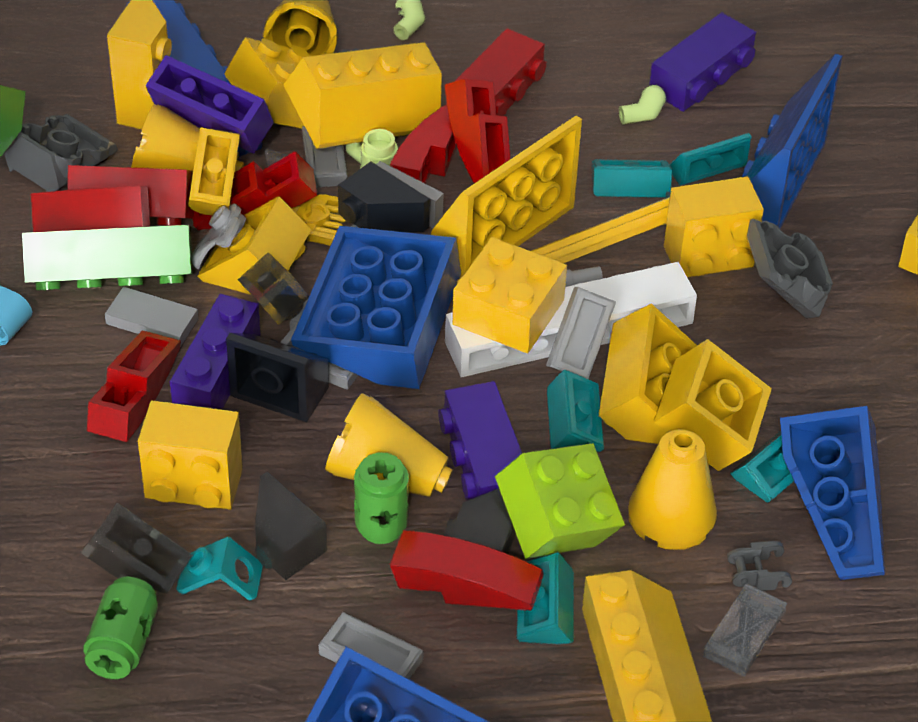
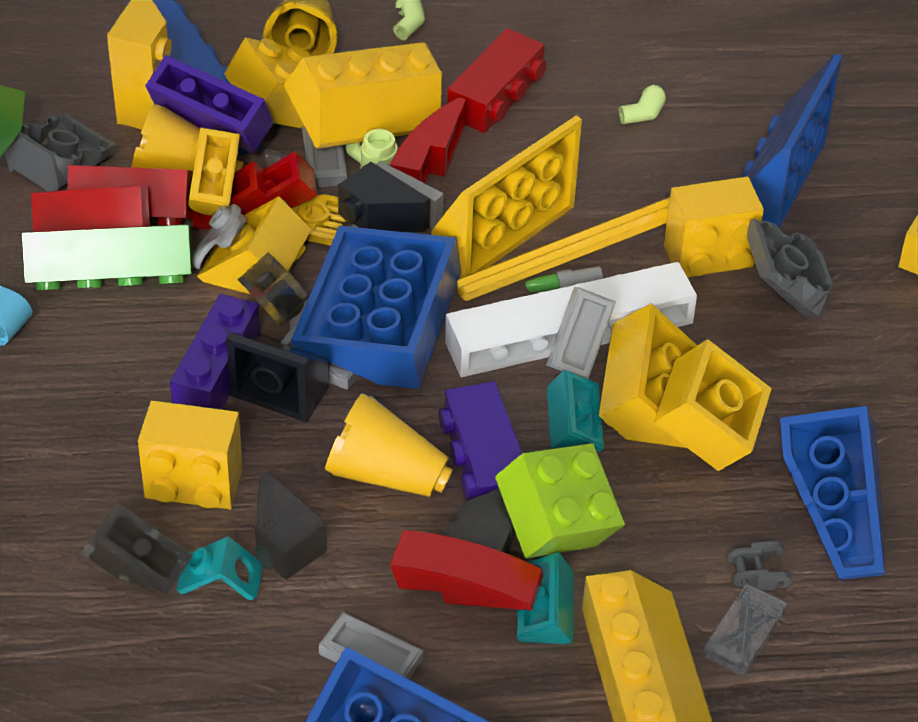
(121, 628): bright green piece -> none
(131, 385): red slope -> none
(145, 312): light grey tile -> none
(381, 498): bright green piece -> none
(476, 128): red slope -> none
(509, 294): yellow brick -> none
(631, 178): teal slope -> none
(675, 494): yellow cone -> none
(703, 61): dark purple brick -> none
(711, 159): teal slope -> none
(765, 470): teal slope -> none

